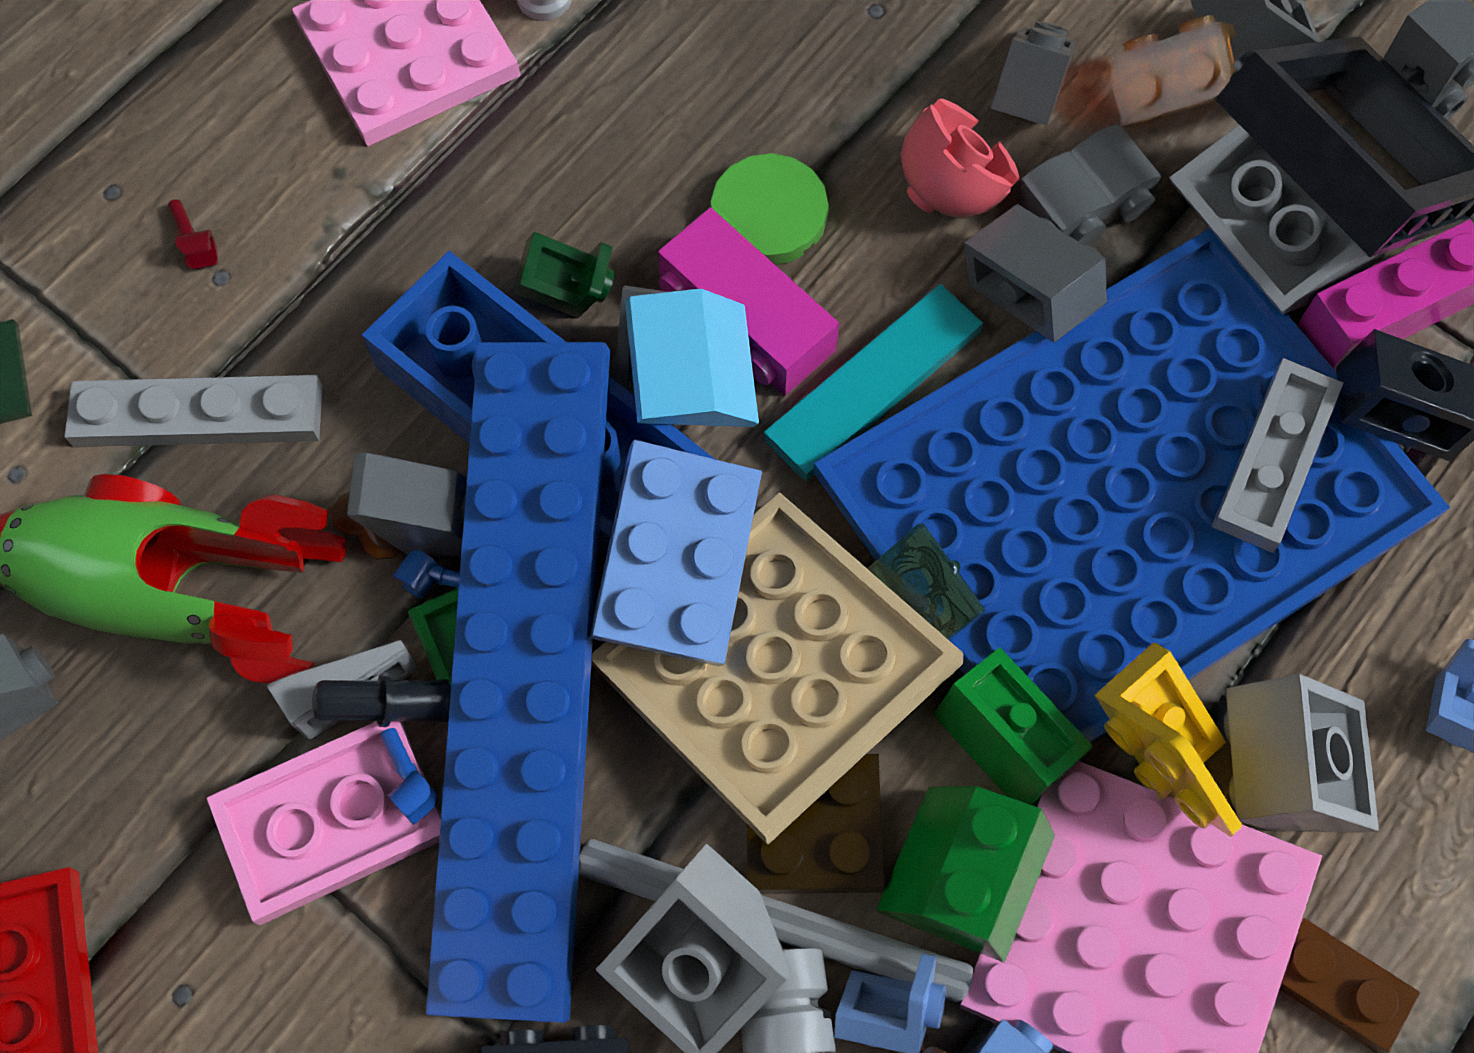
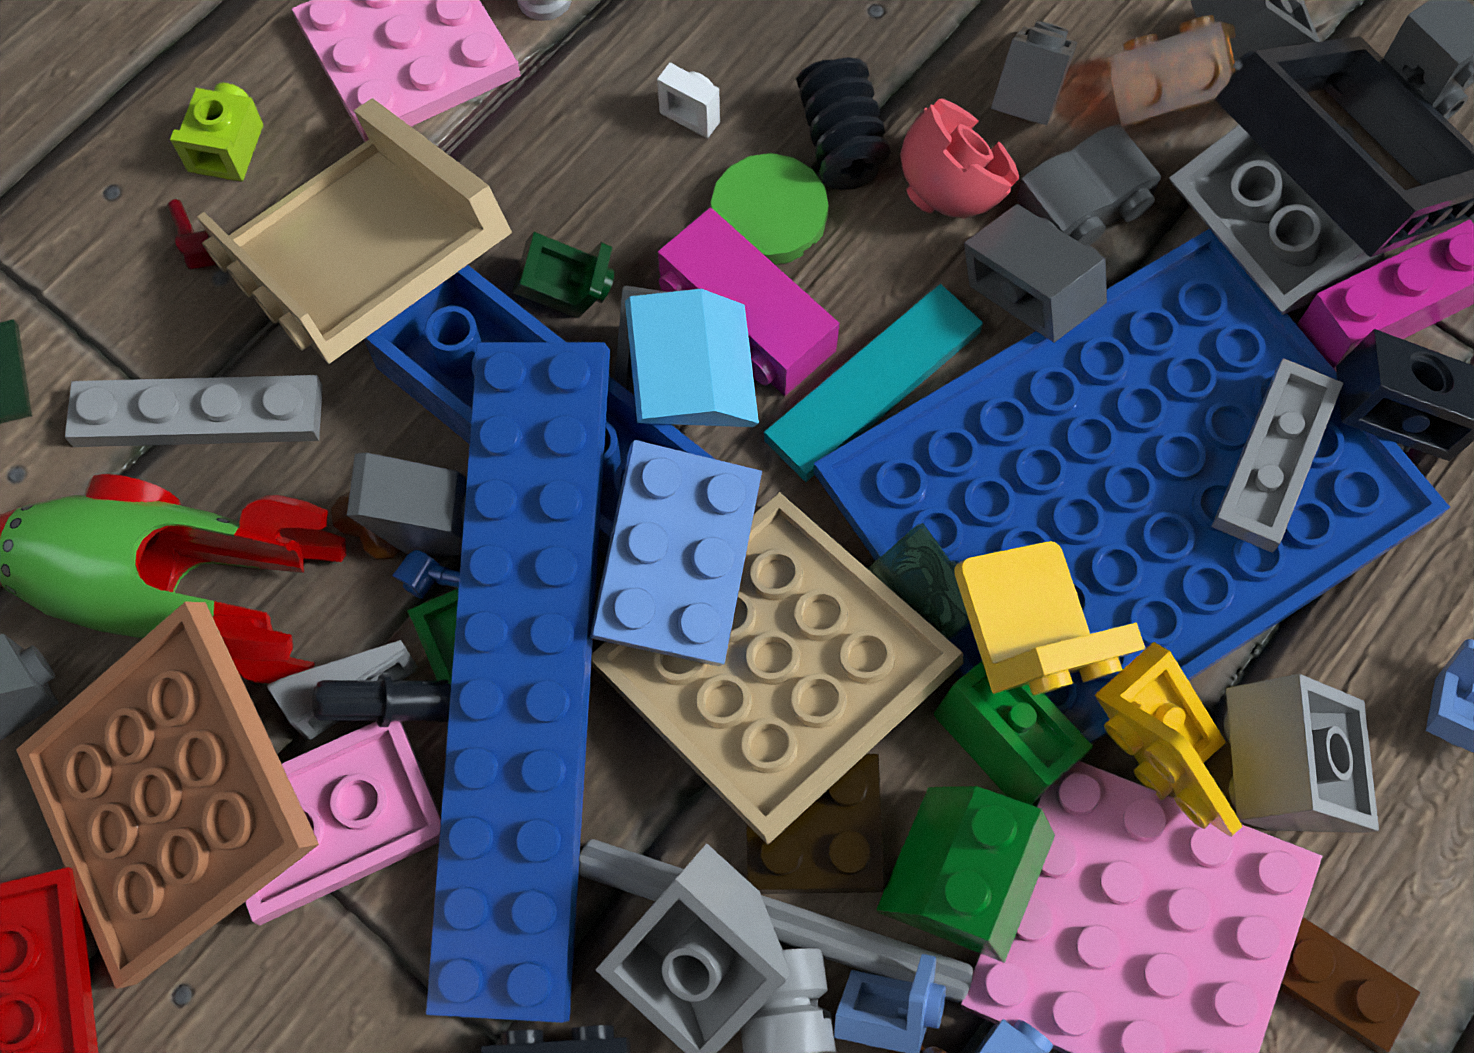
(165, 795): none -> nougat plate
(218, 132): none -> lime brick
(361, 237): none -> tan panel
(414, 794): blue hand -> none
(689, 99): none -> white plate
(843, 121): none -> black piece
(1033, 622): none -> yellow bracket

